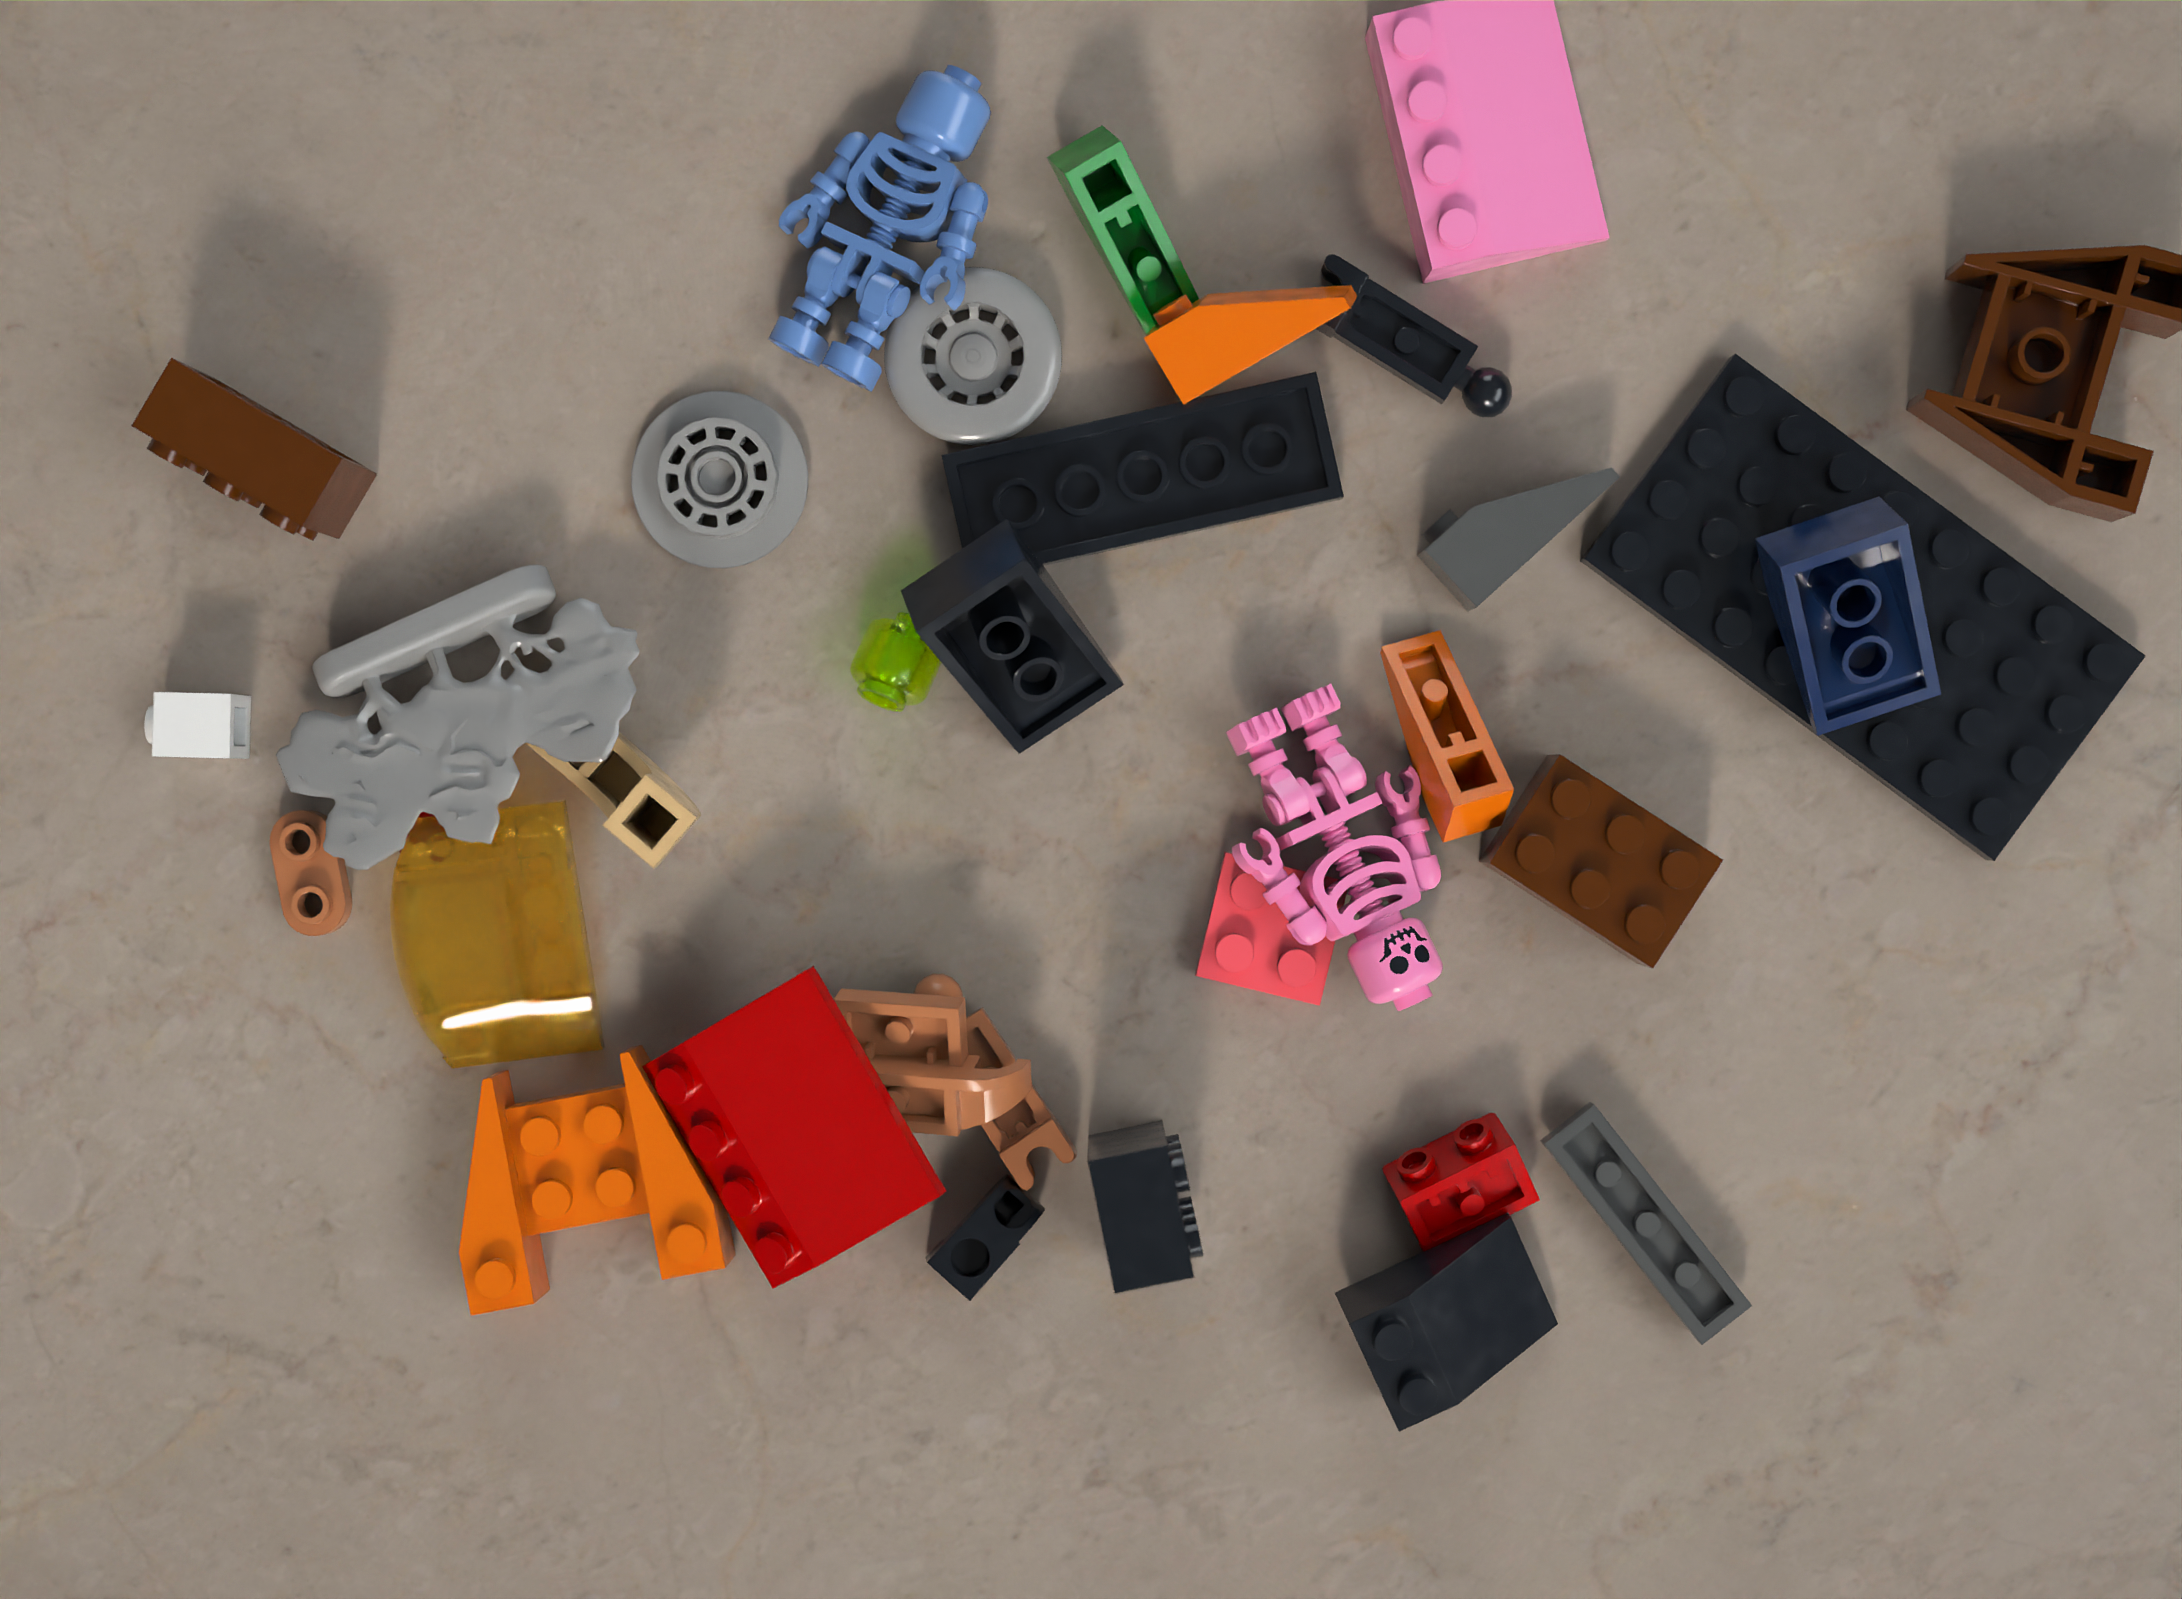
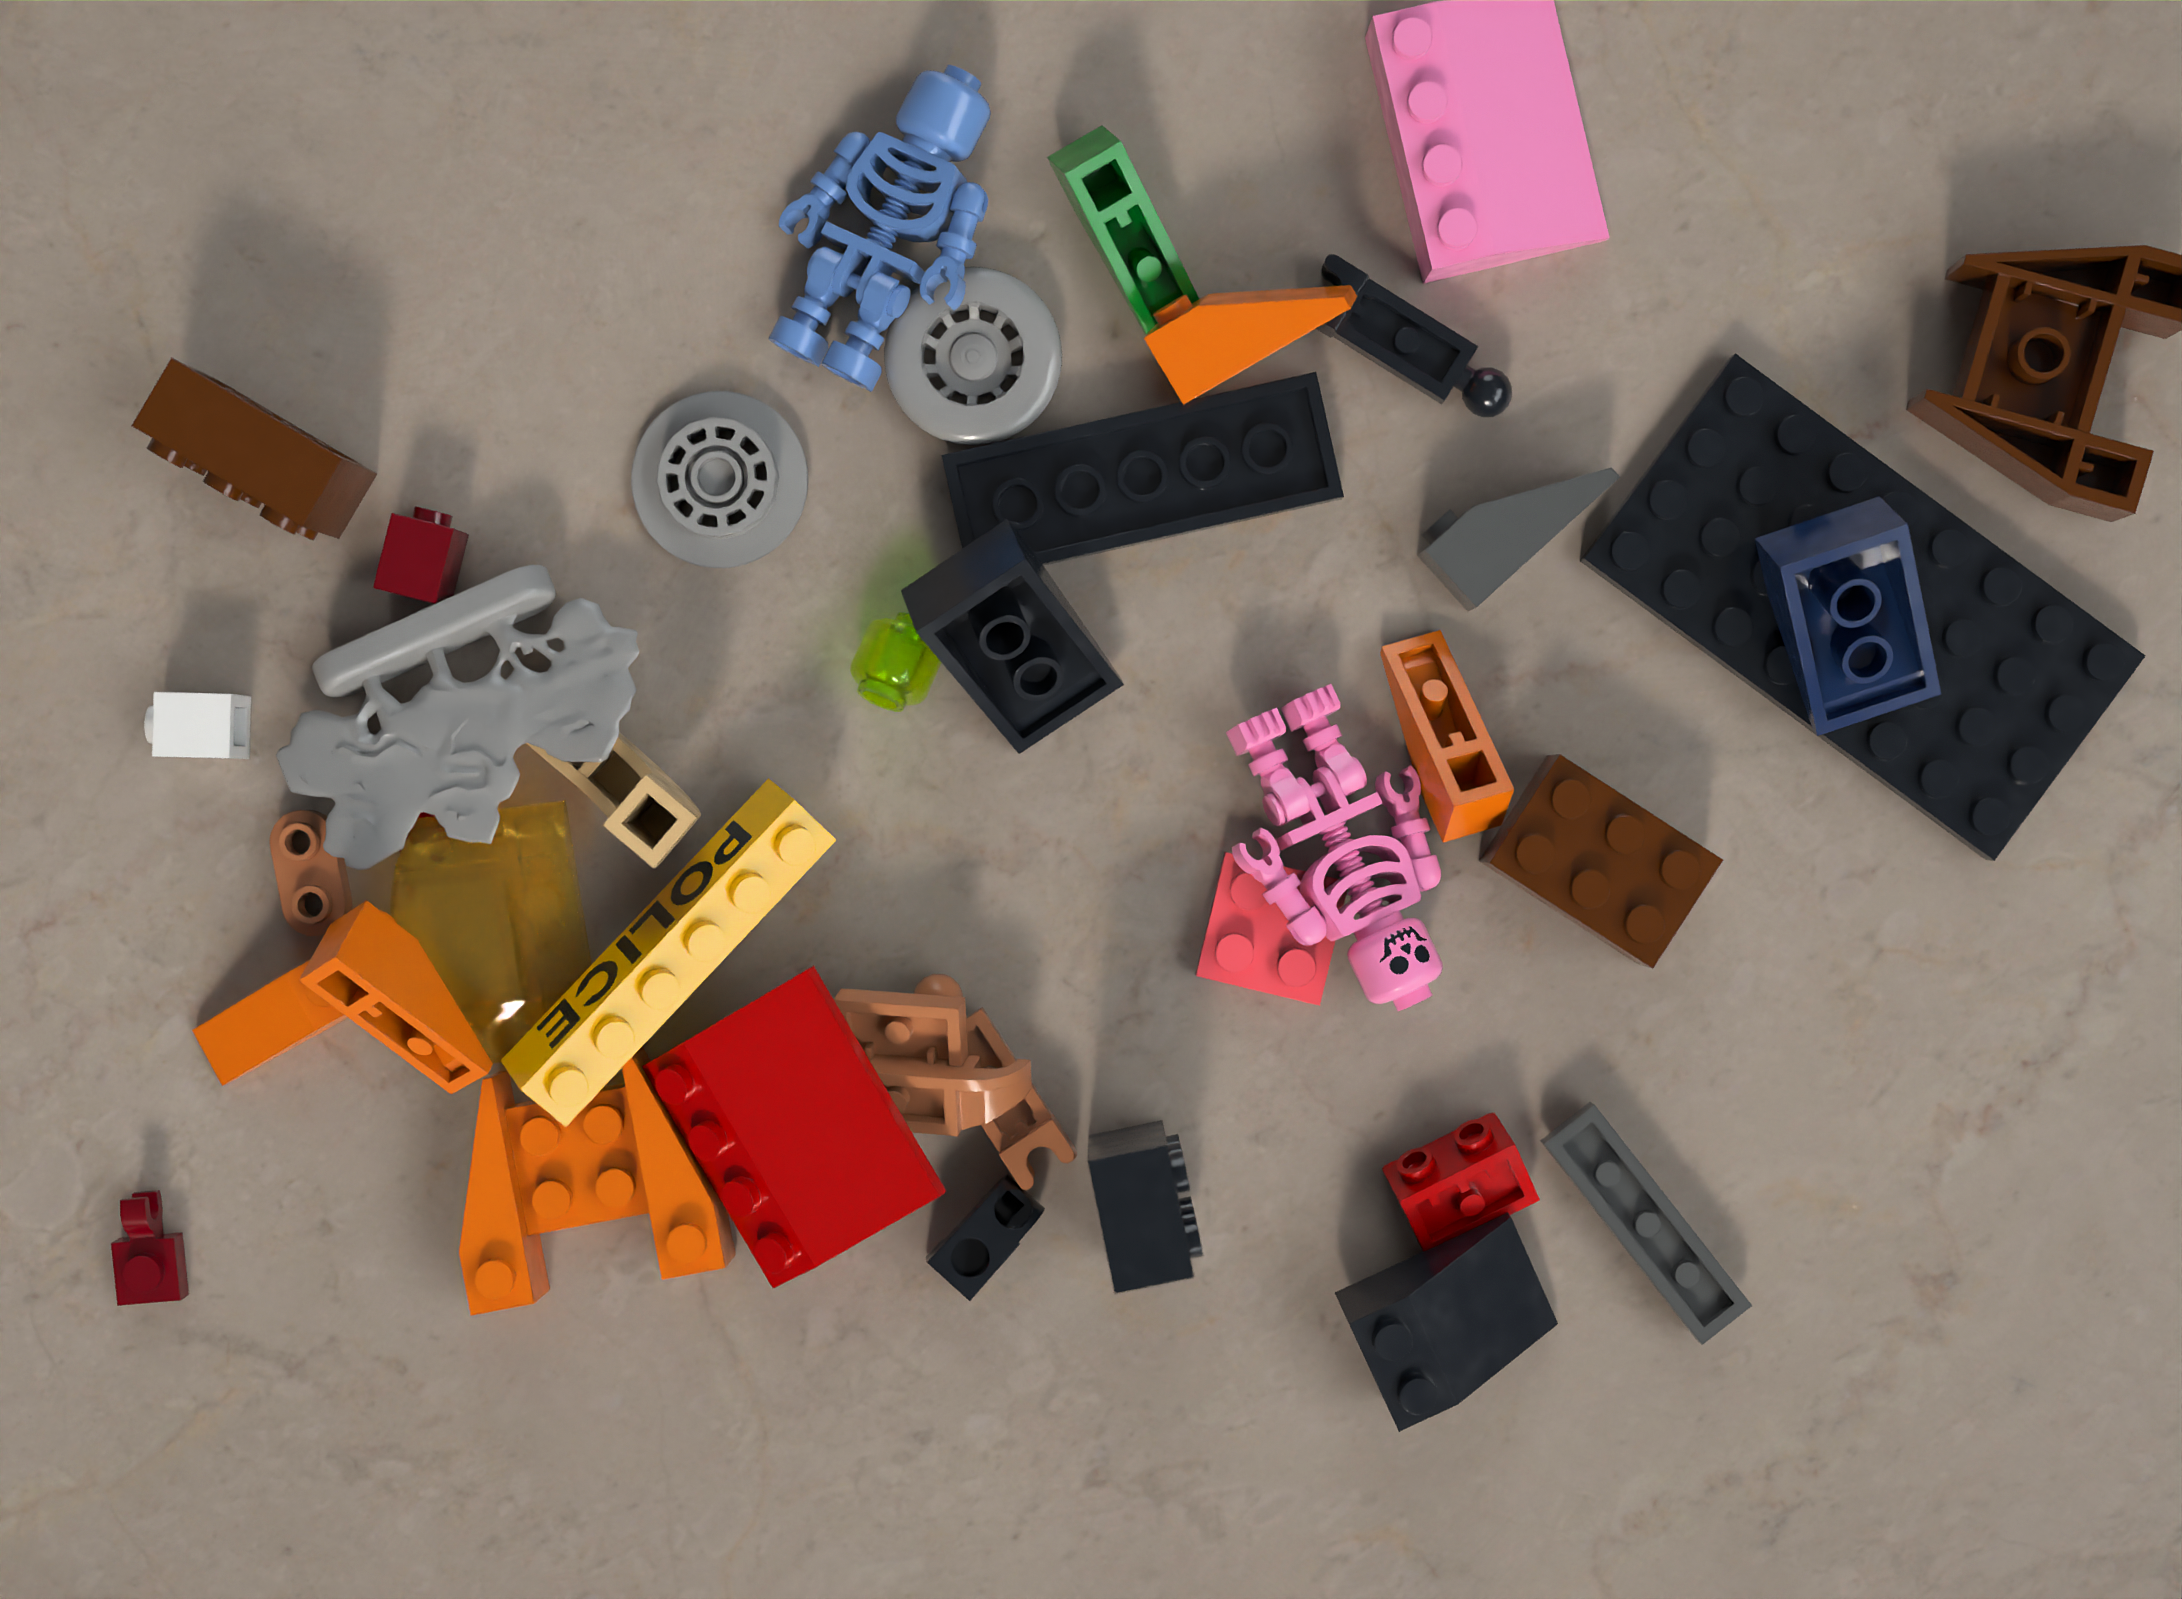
(148, 1262): none -> dark red plate
(265, 1026): none -> orange slope
(393, 992): none -> orange slope
(421, 556): none -> dark red brick
(666, 952): none -> yellow brick

